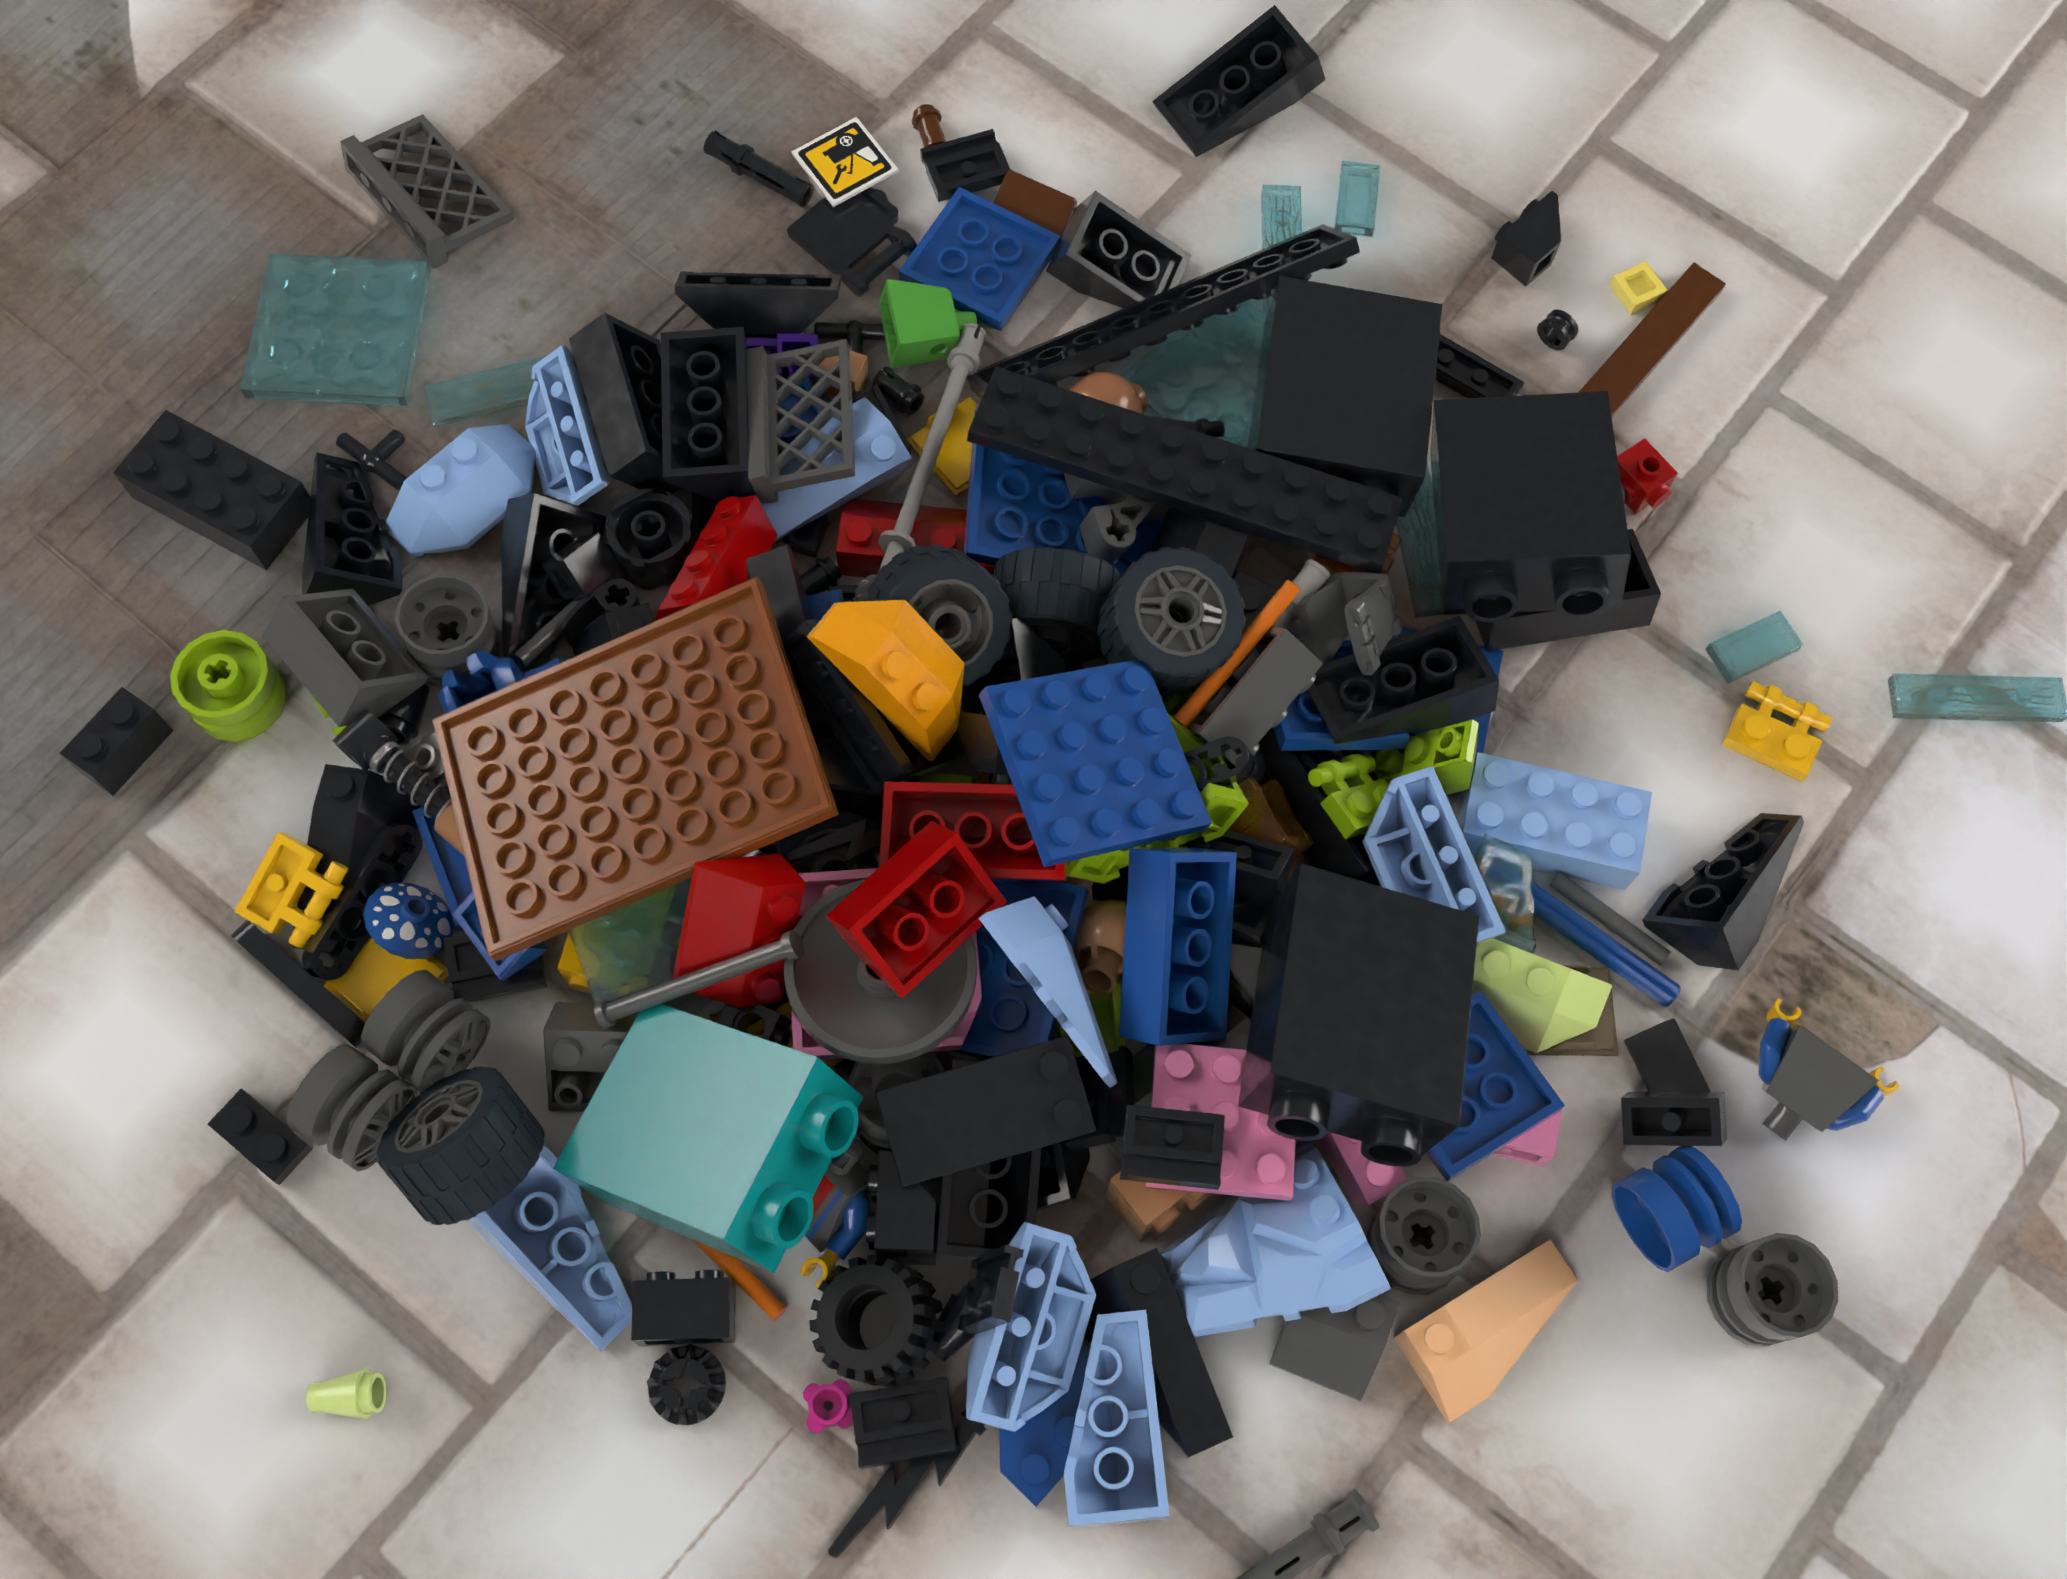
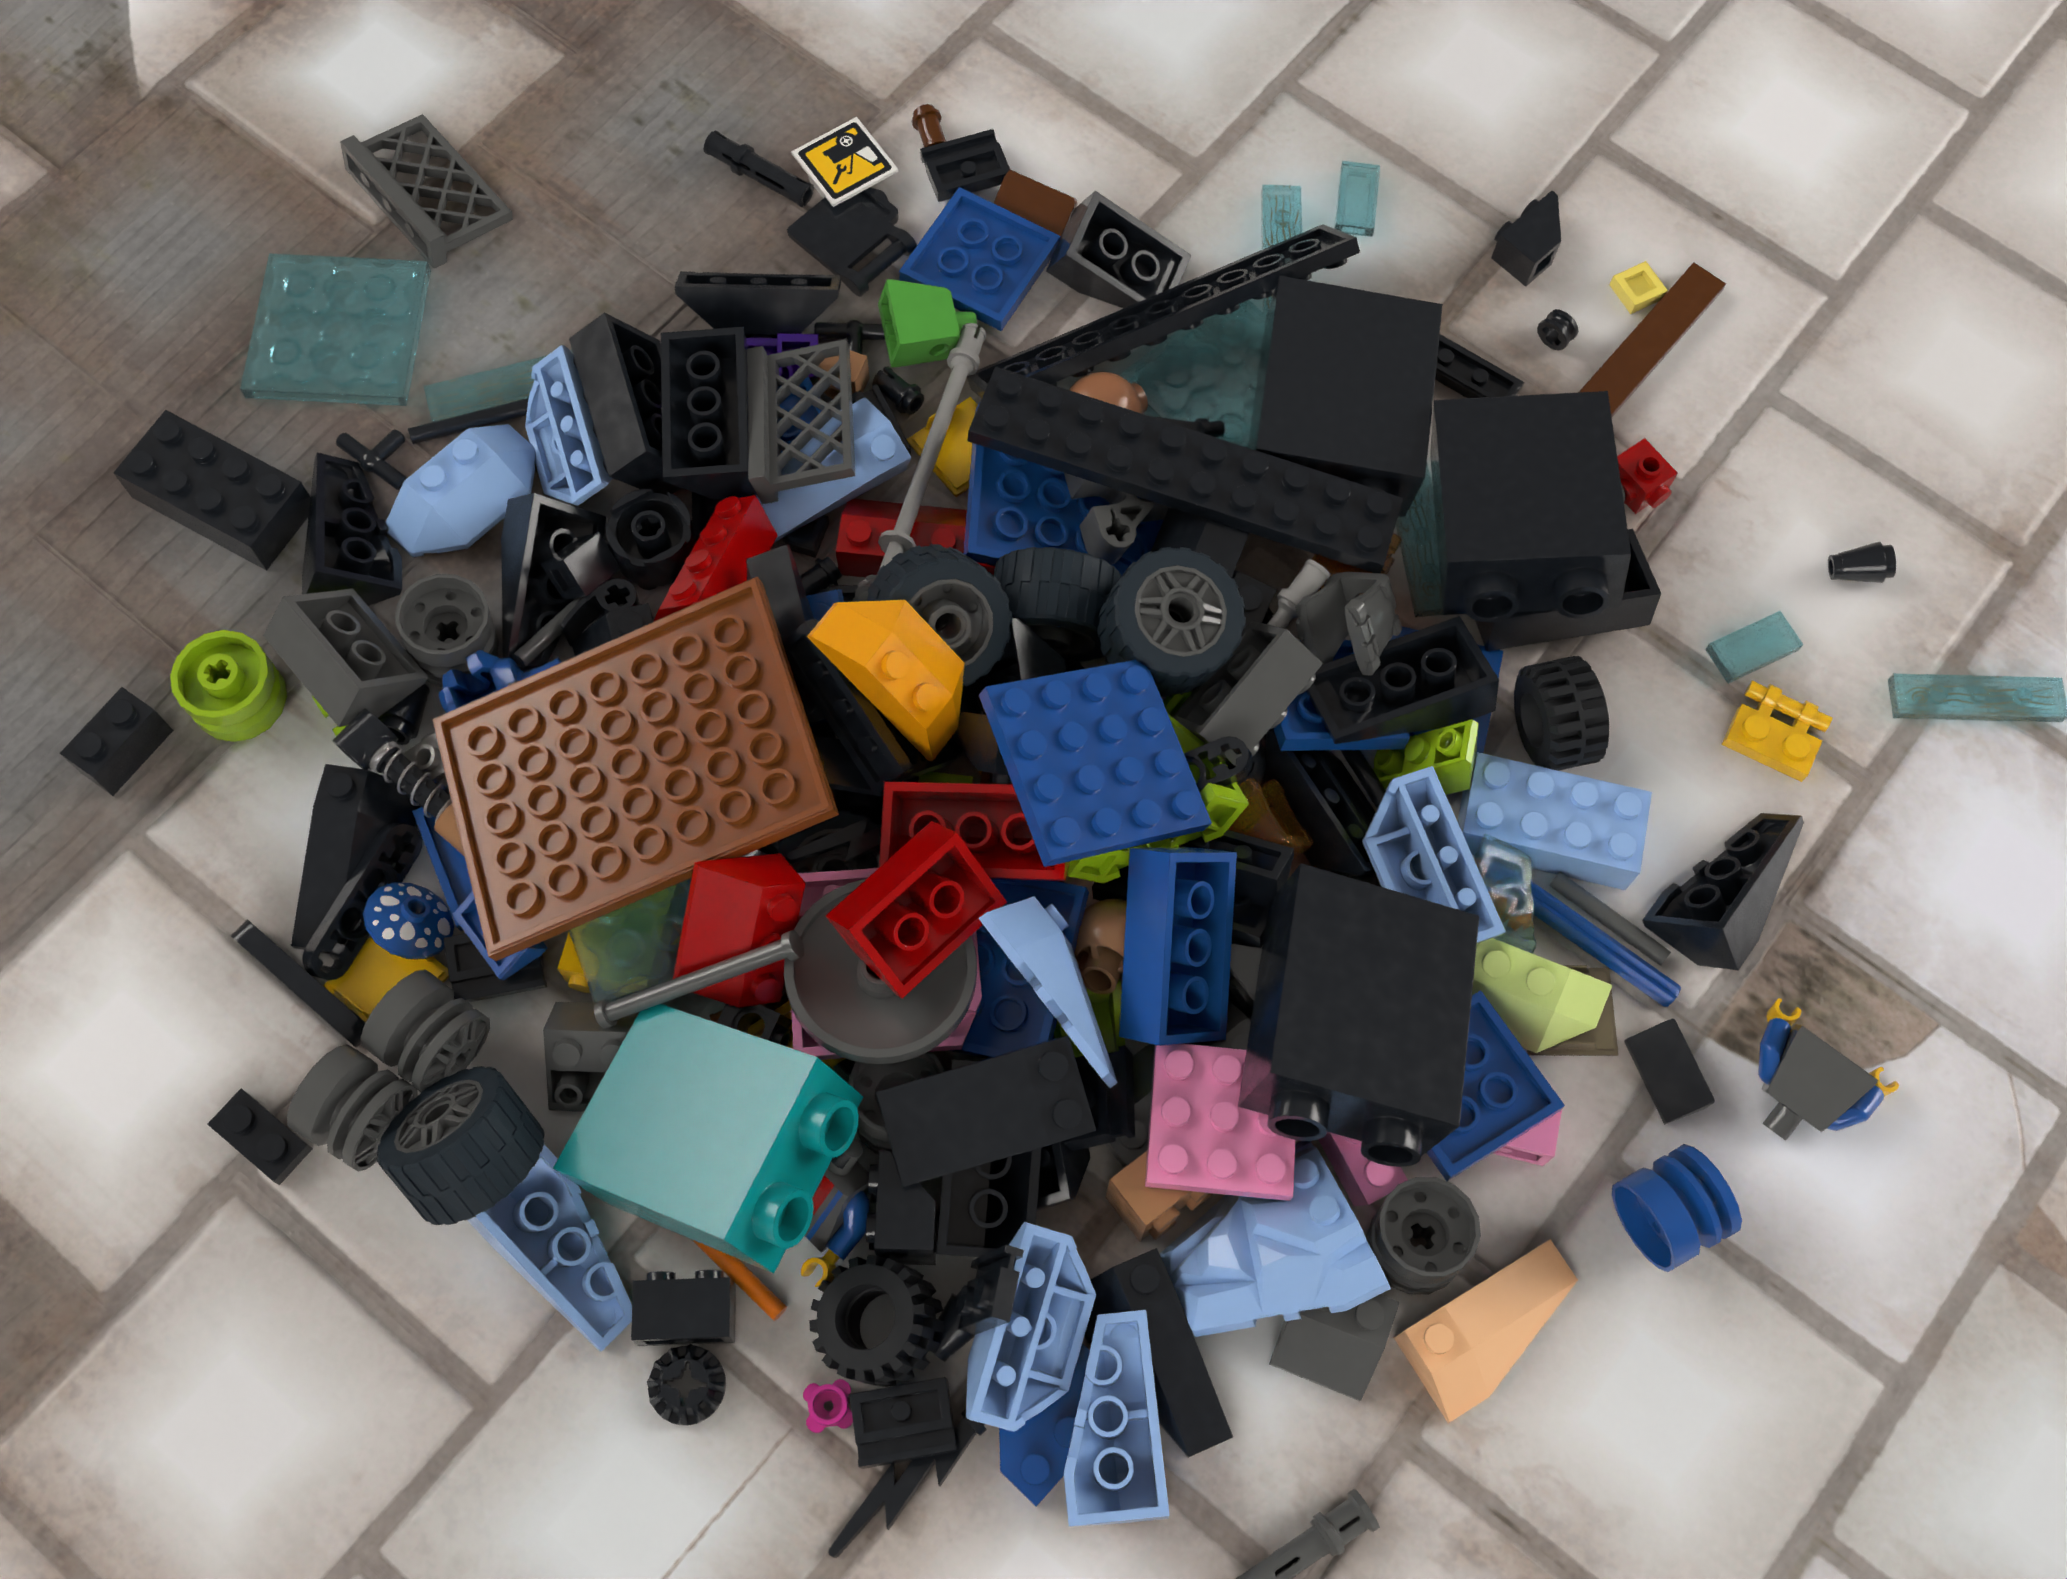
(281, 881): yellow plate -> none
(348, 1395): yellowish green cone -> none
(470, 420): none -> black bar
(1172, 1147): black plate -> none
(1241, 83): black slope -> none
(1251, 637): orange bar -> none
(1348, 807): lime plate -> none
(1561, 713): none -> black tyre
(1674, 1118): black brick -> none
(1796, 1286): dark grey wheel -> none
(1864, 563): none -> black cone

